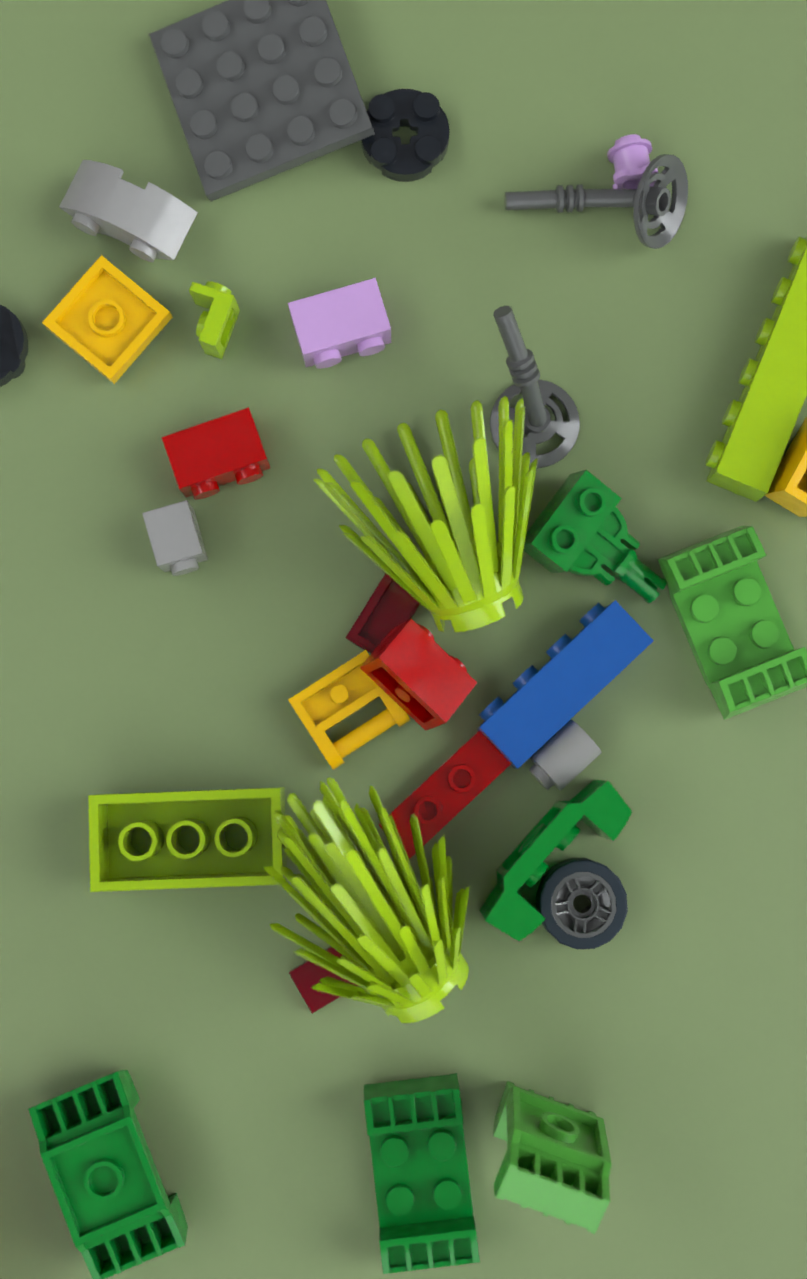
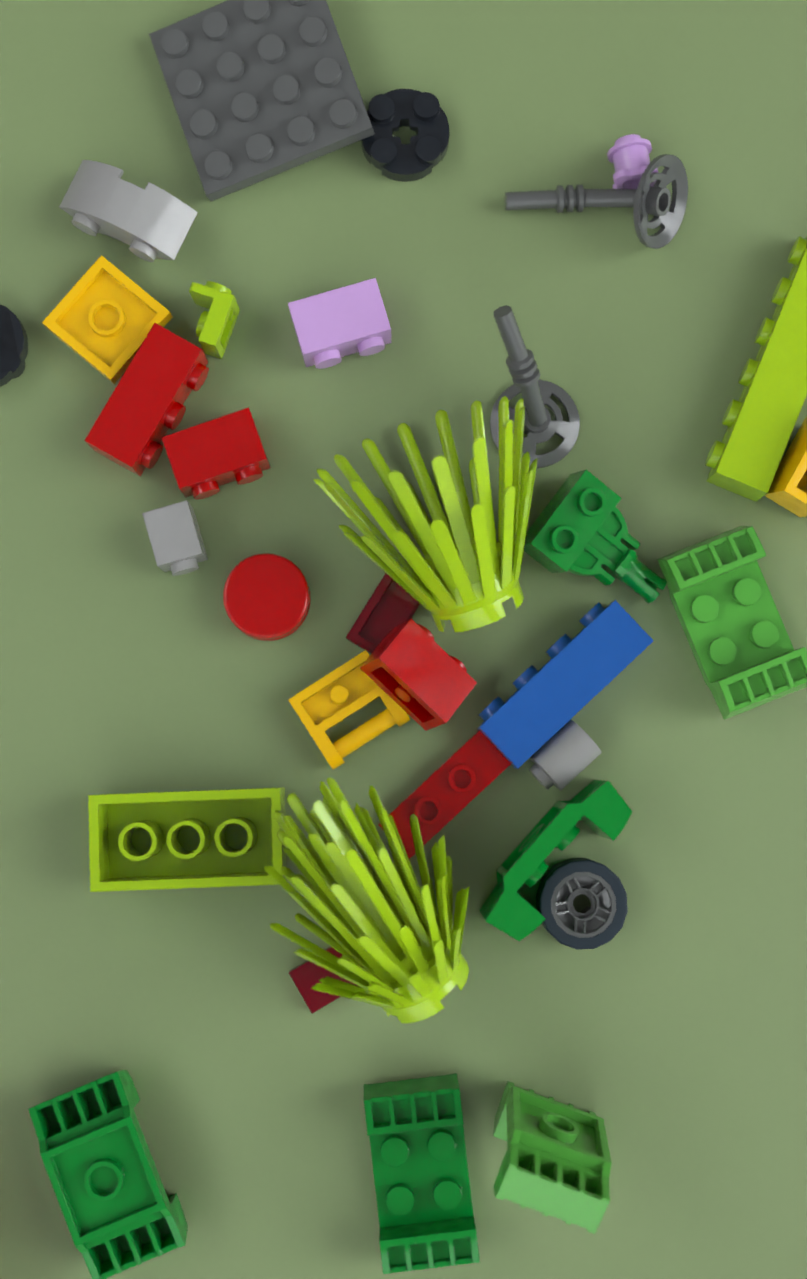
(148, 400): none -> red brick
(267, 597): none -> red head

